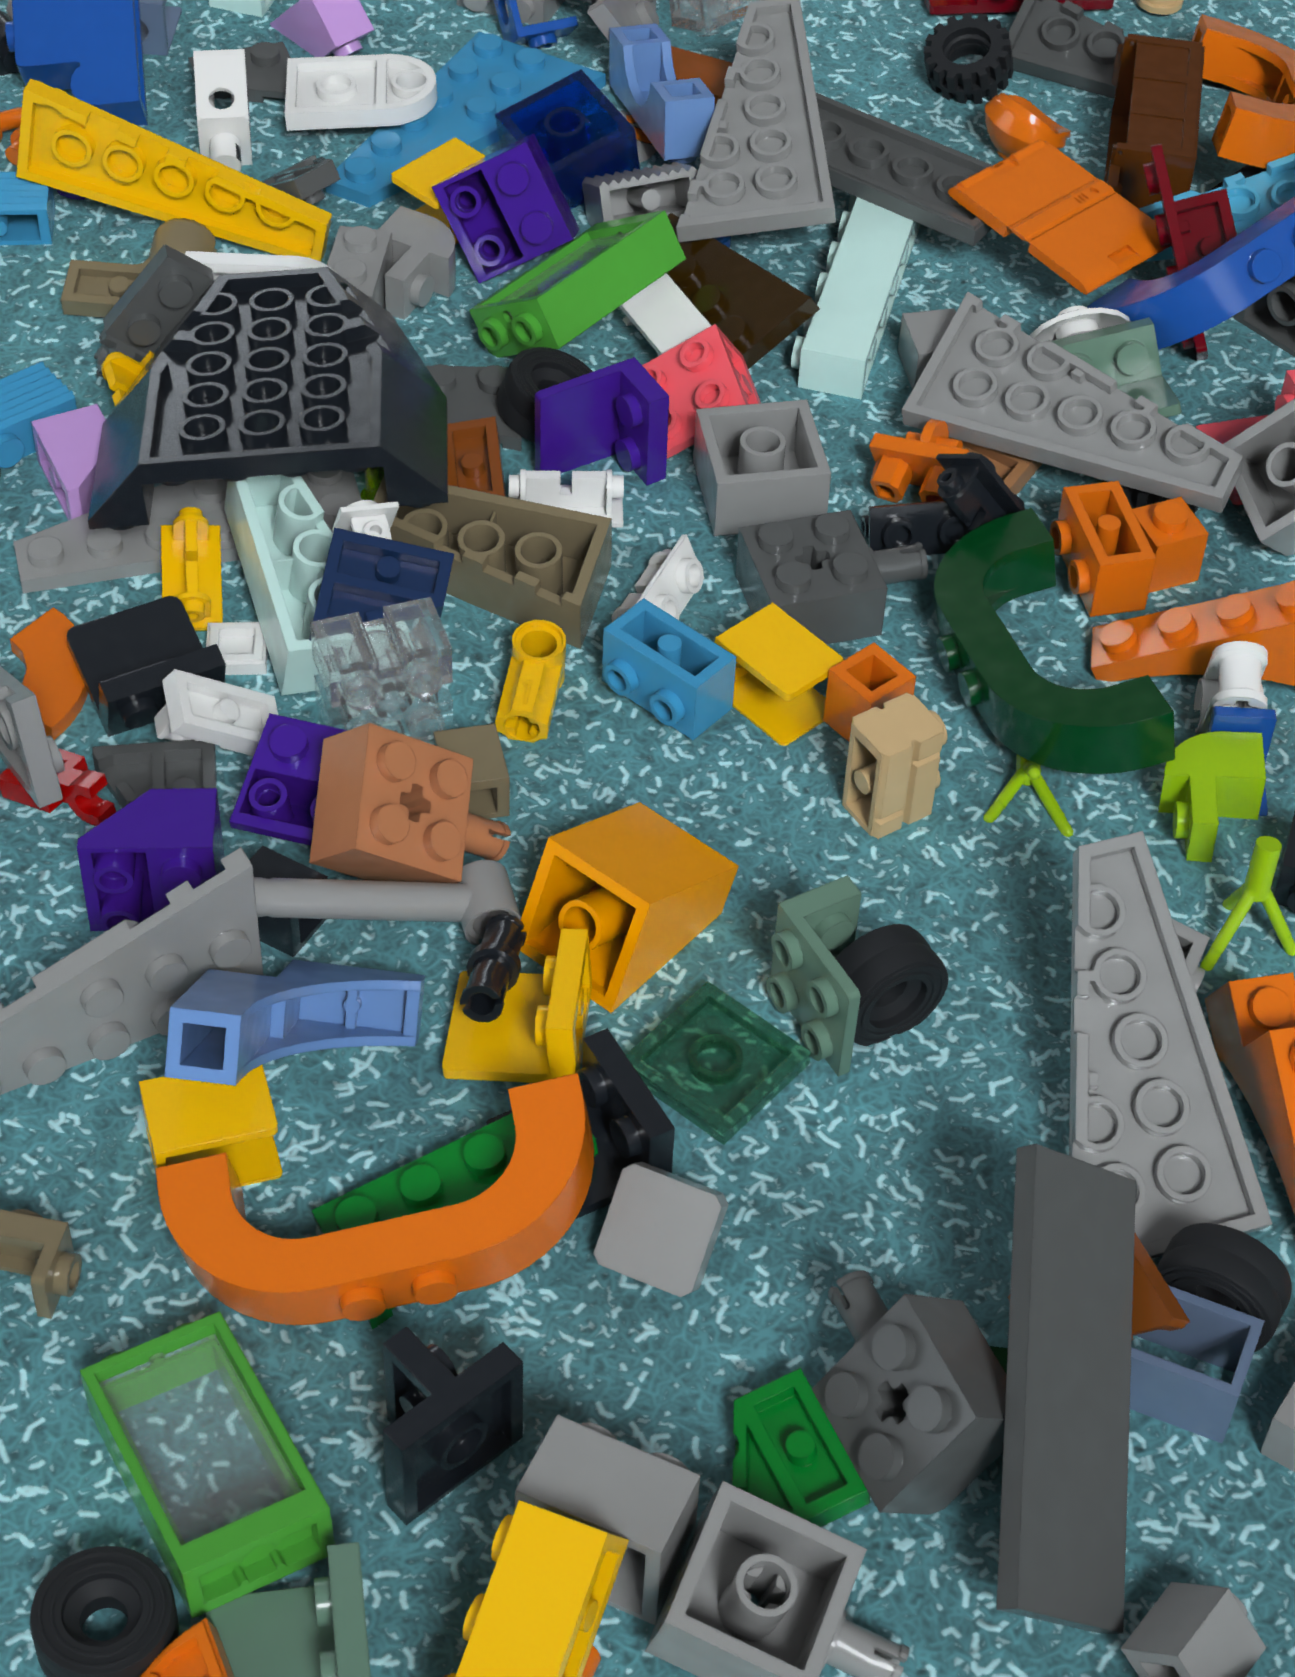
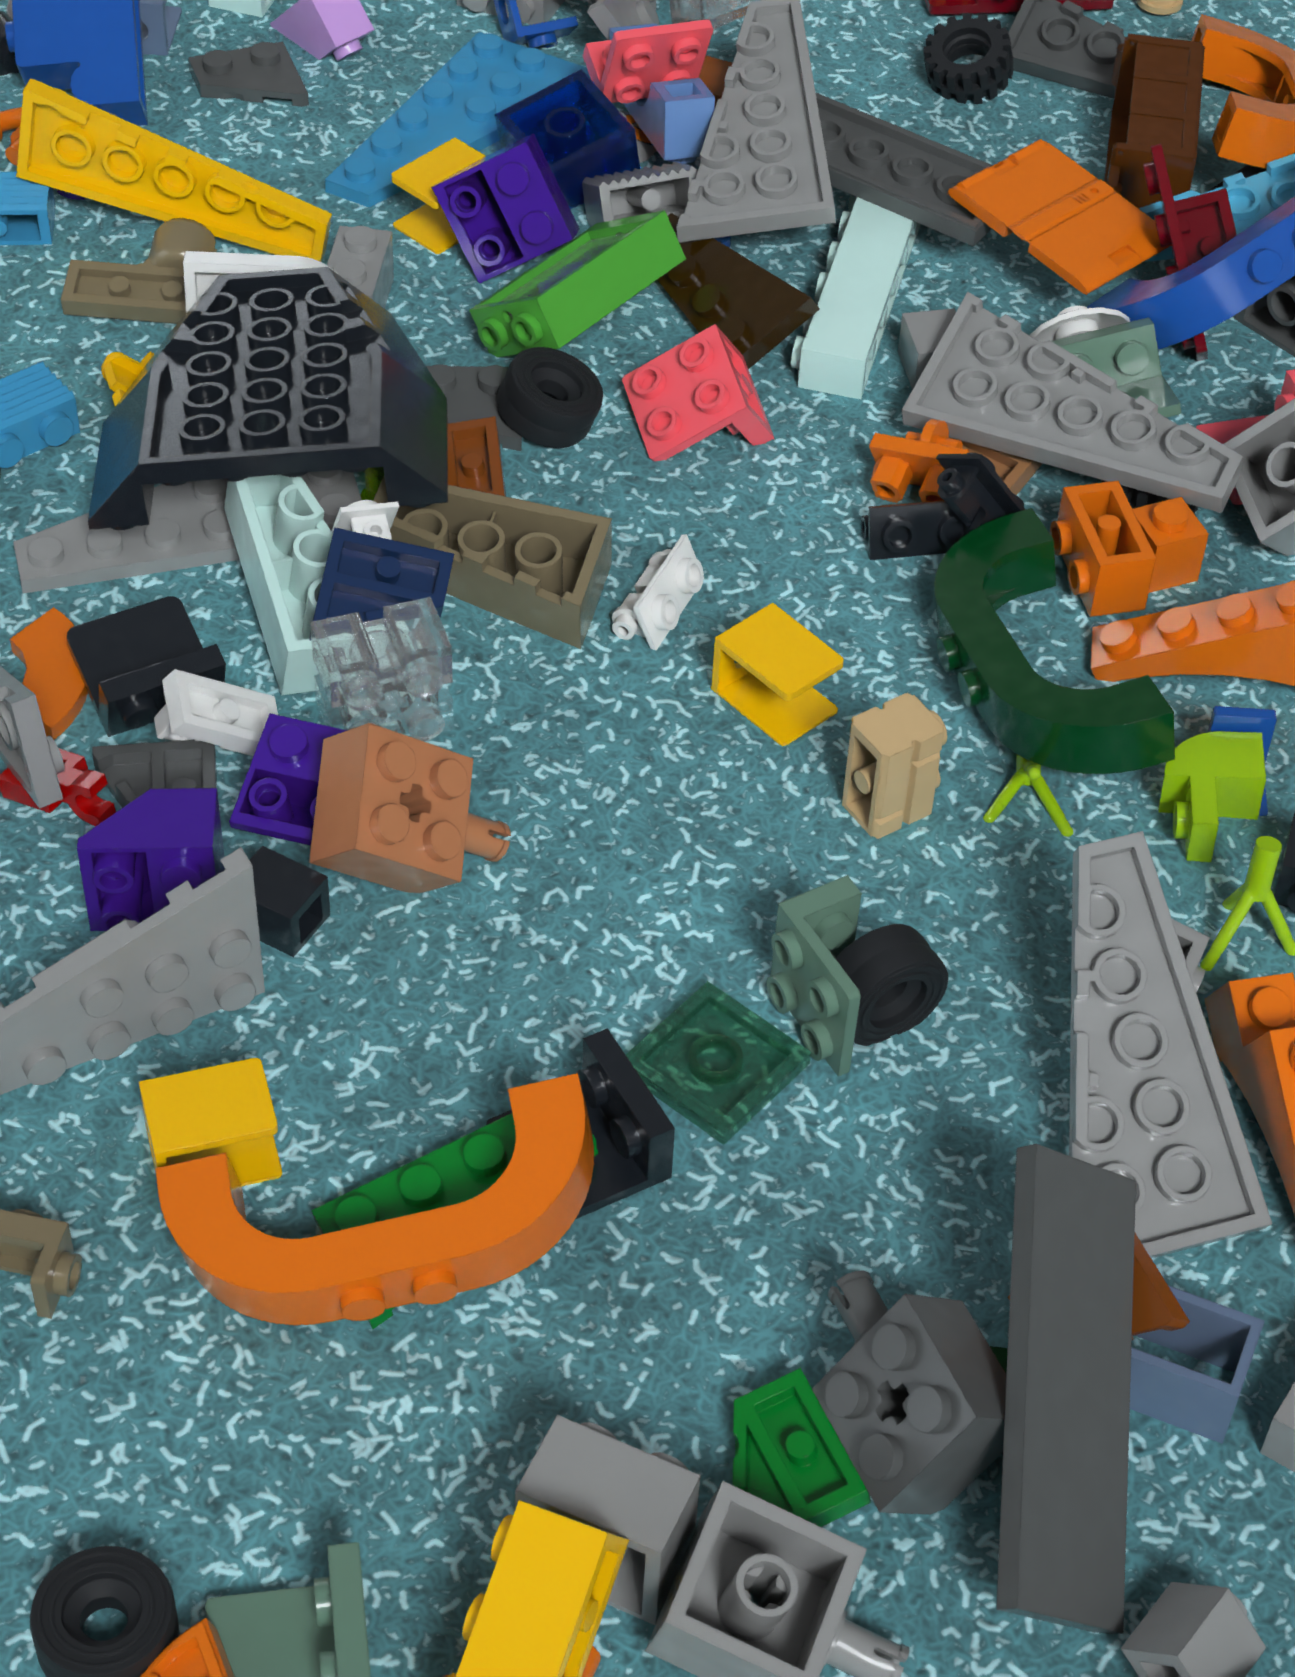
(68, 455): lavender slope -> none
(153, 305): dark grey hinge -> none
(193, 566): yellow hinge -> none
(208, 1463): window -> none
(223, 132): white torso -> none
(240, 646): white tile -> none
(246, 1020): medium blue arch -> none
(306, 179): dark grey wing -> none
(357, 91): white tile -> none
(421, 261): light grey brick -> none
(444, 1421): black bracket -> none
(473, 901): light grey piece -> none
(489, 774): dark tan brick -> none
(493, 968): black pin -> none
(532, 681): yellow piece -> none
(539, 1025): yellow bracket -> none
(590, 491): white hinge -> none
(604, 415): dark purple bracket -> none
(636, 890): light orange slope -> none
(646, 55): none -> coral bracket
(660, 1229): light grey piece -> none
(663, 315): white hinge -> none
(668, 669): dark azure brick -> none
(760, 464): light grey brick -> none
(823, 573): dark grey brick -> none
(863, 683): orange brick -> none
(1017, 123): orange hat -> none
(1230, 1271): black tyre -> none
(1231, 680): white piece -> none

